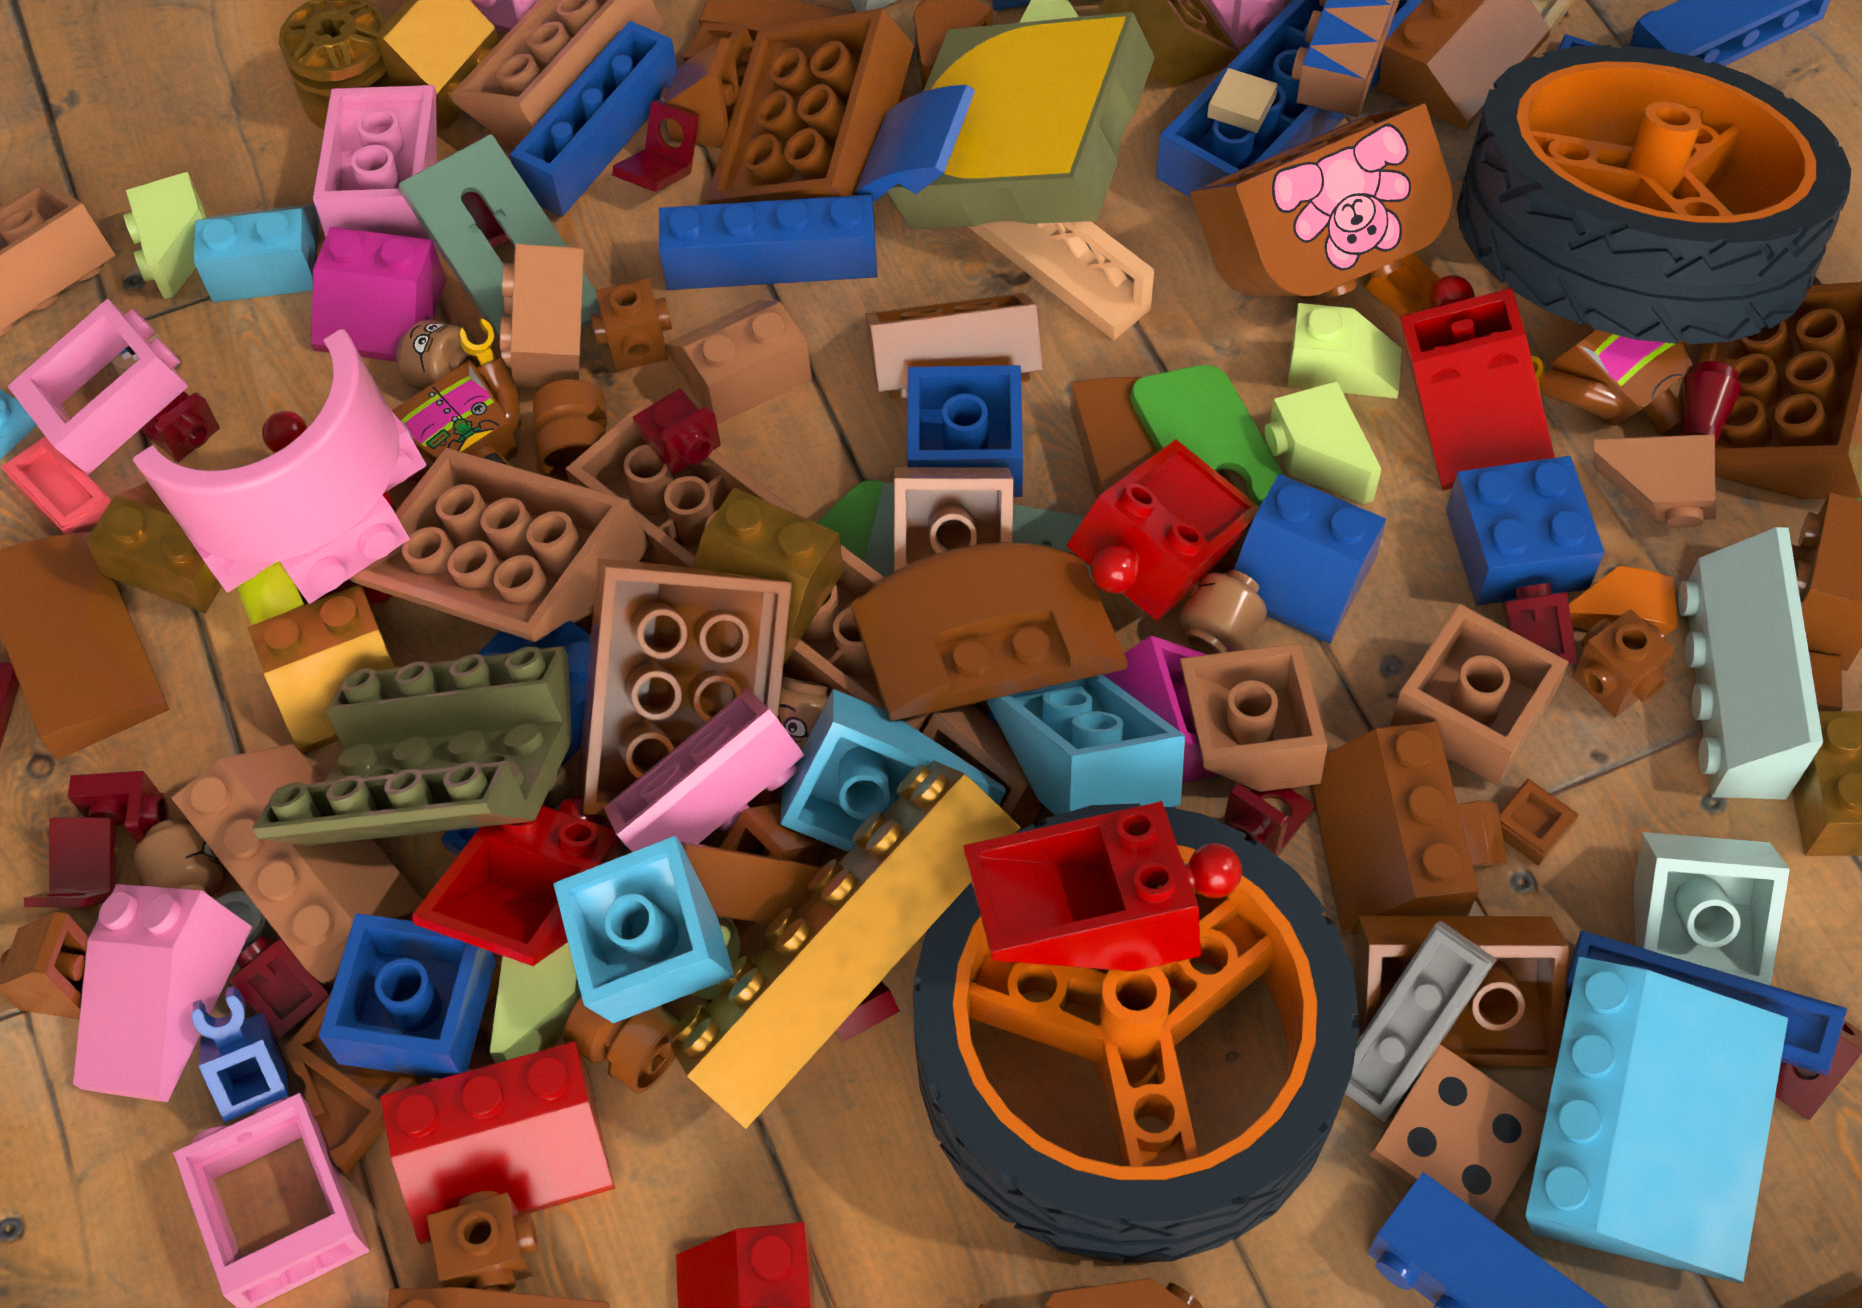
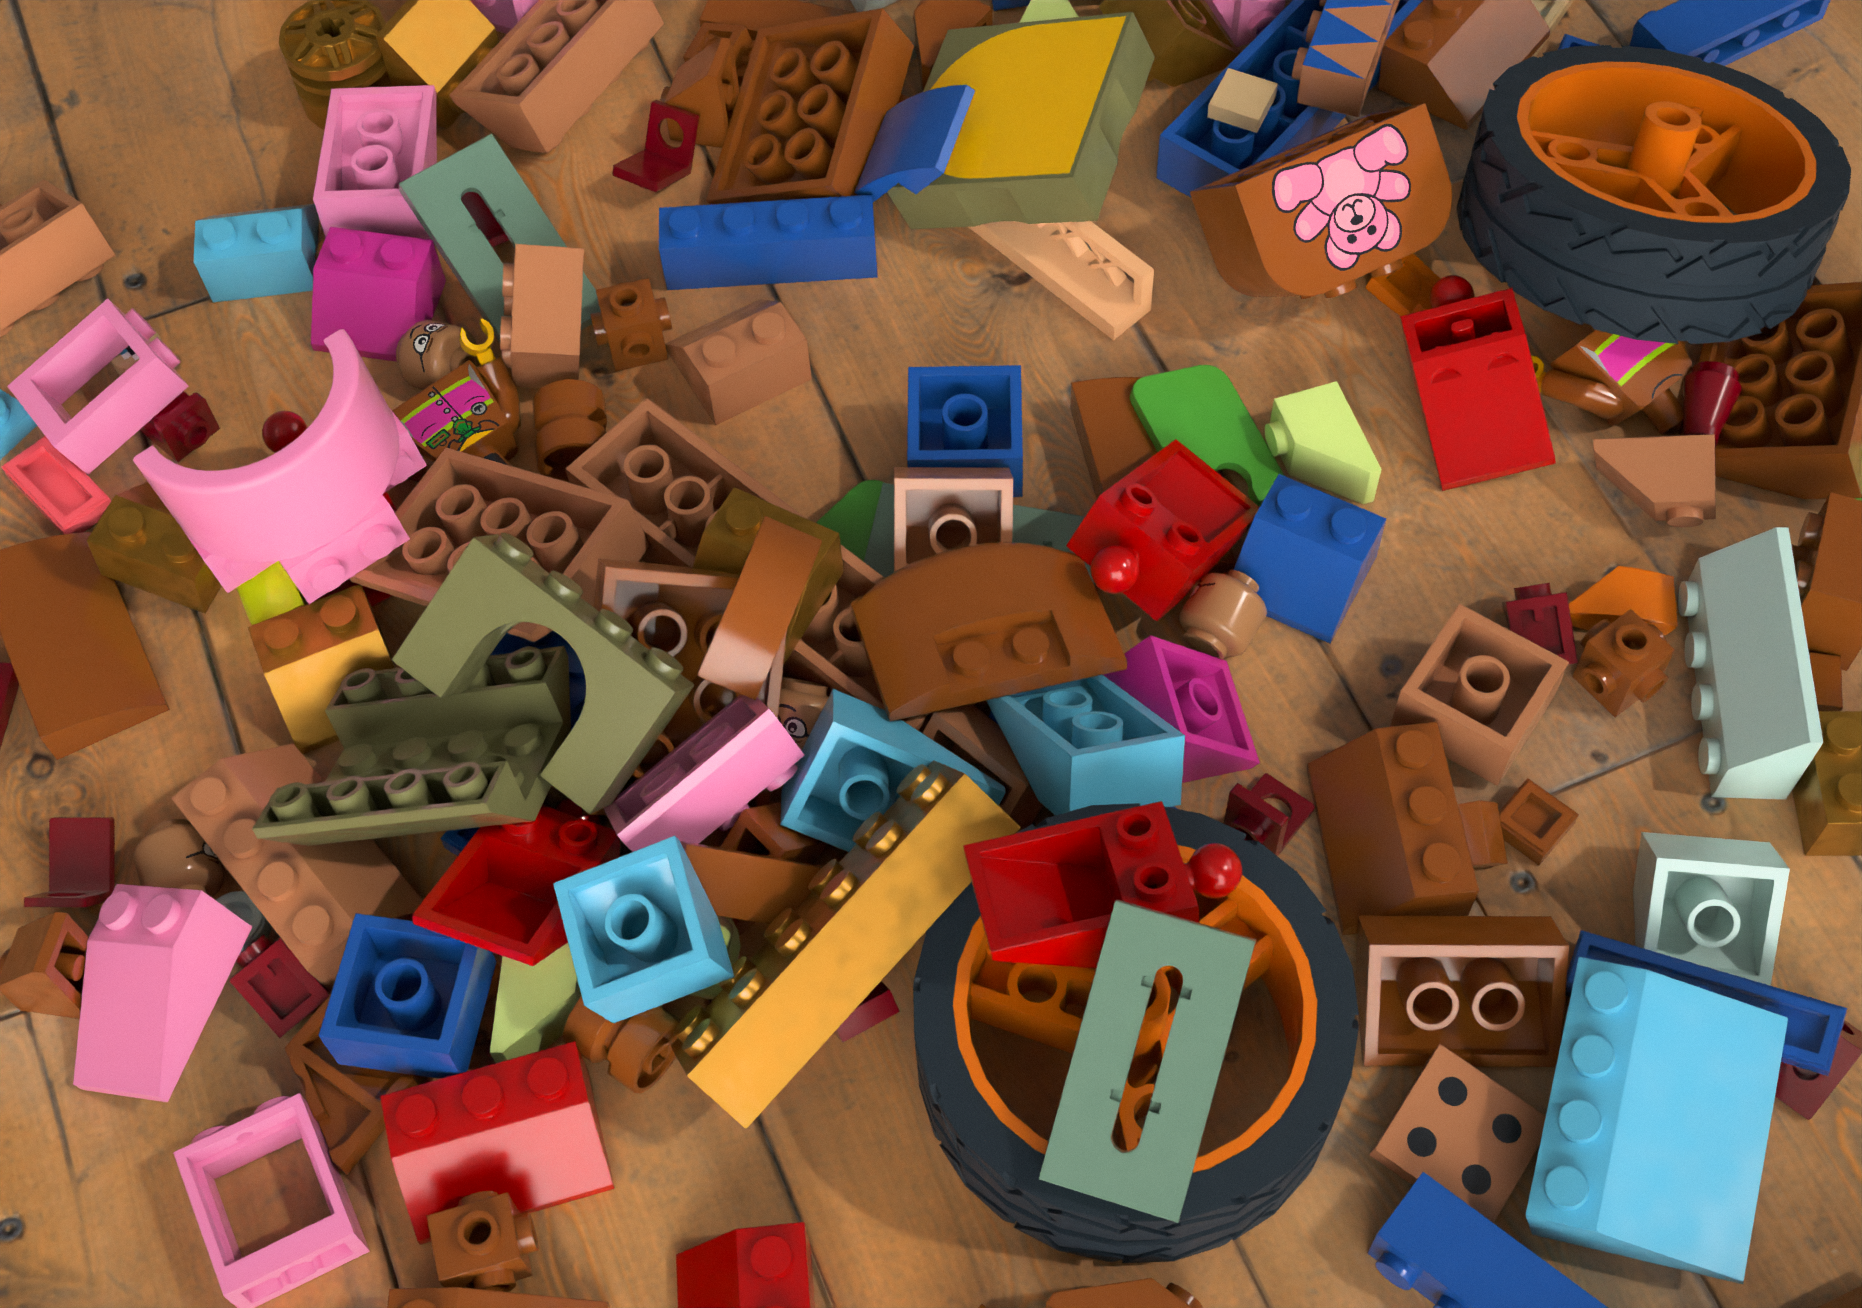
(122, 795): dark red bracket -> none
(165, 226): yellowish green slope -> none
(239, 1058): blue brick -> none
(595, 117): blue brick -> none
(627, 686): none -> olive arch
(678, 430): dark red bracket -> none
(760, 608): none -> dark orange brick
(954, 334): slope -> none
(1081, 1143): none -> sand green piece
(1256, 716): nougat slope -> none
(1343, 348): yellowish green slope -> none
(1415, 1018): light grey tile -> none
(1524, 529): blue brick -> none

